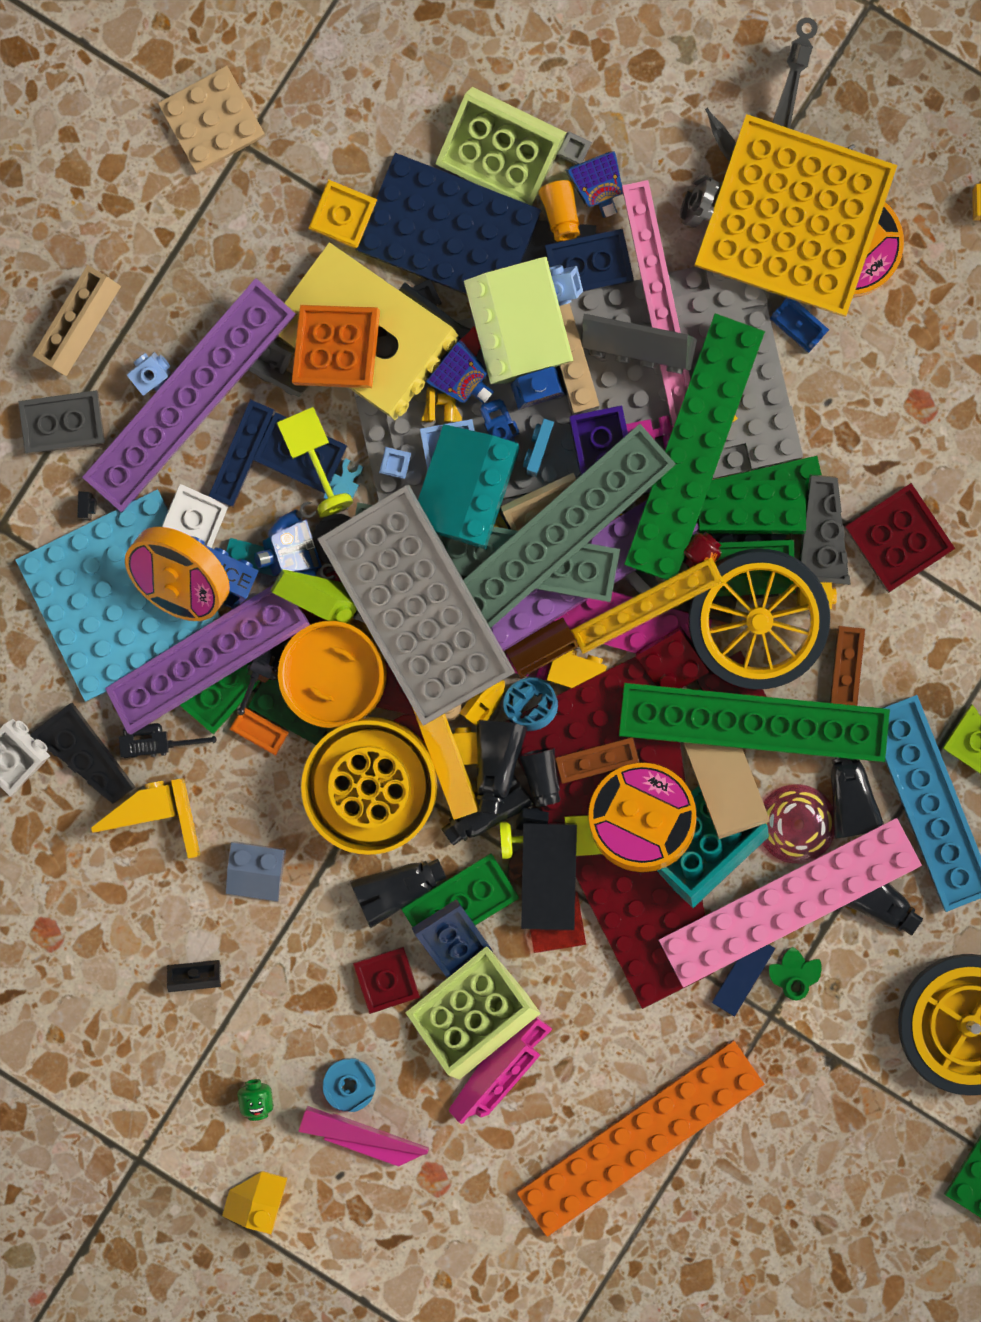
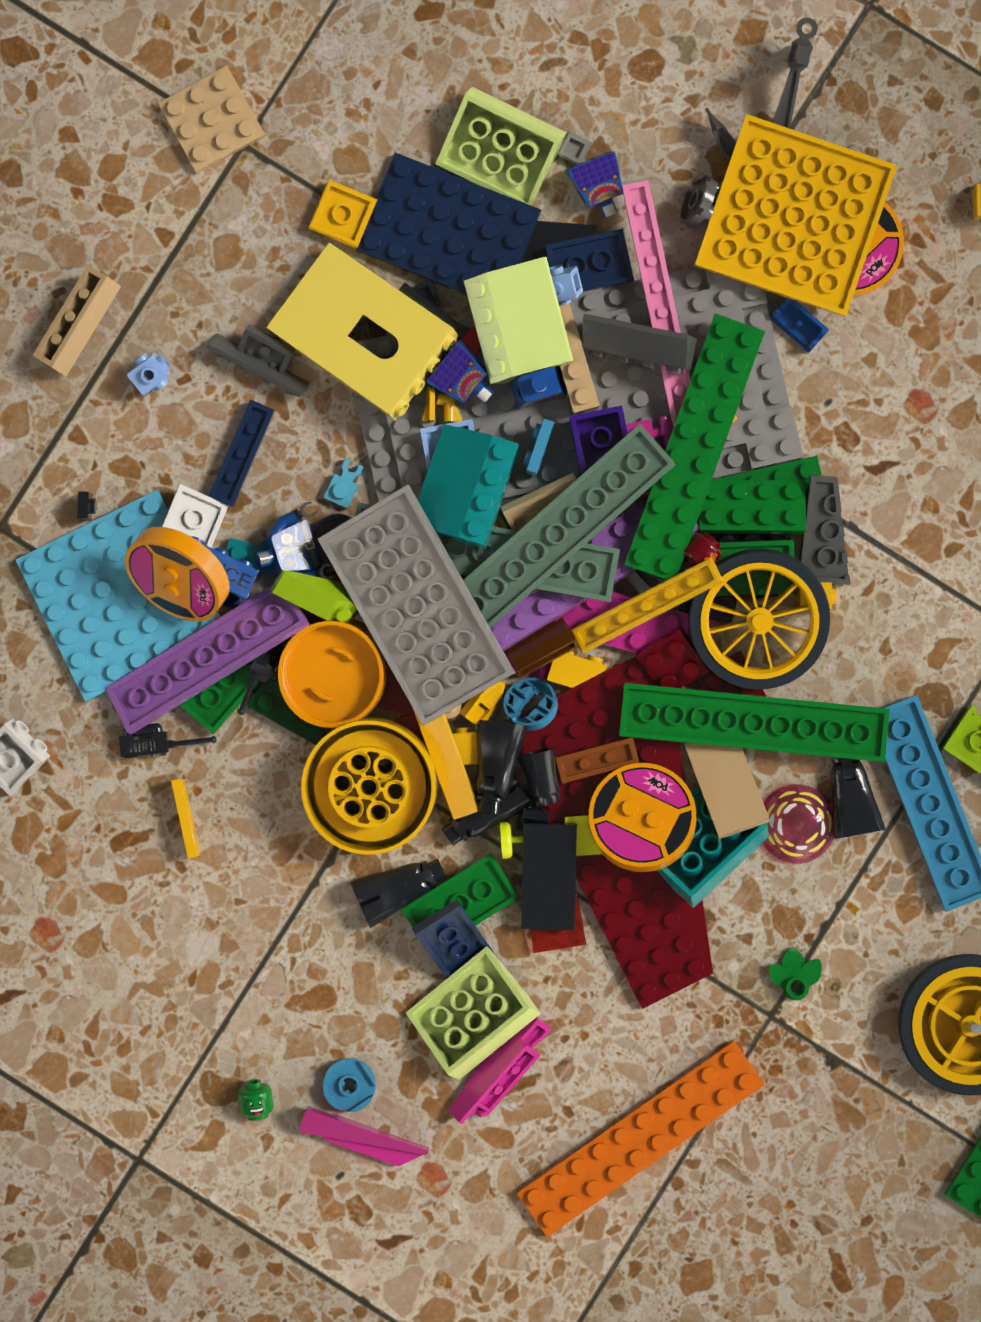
(61, 422): dark grey plate -> none
(78, 746): black wing -> none
(144, 806): yellow slope -> none
(189, 395): medium lavender plate -> none
(193, 976): black plate -> none
(255, 871): sand blue slope -> none
(256, 1202): yellow slope -> none
(259, 731): orange tile -> none
(276, 456): dark blue plate -> none
(303, 435): neon yellow piece -> none
(336, 346): orange plate -> none
(386, 980): dark red plate -> none
(395, 463): light blue tile -> none
(500, 425): blue piece -> none
(515, 865): reddish brown tile -> none
(560, 208): light orange plant -> none
(741, 979): dark blue tile -> none
(790, 902): bright pink plate -> none
(847, 665): dark orange plate -> none
(888, 908): black piece -> none
(899, 537): dark red plate -> none

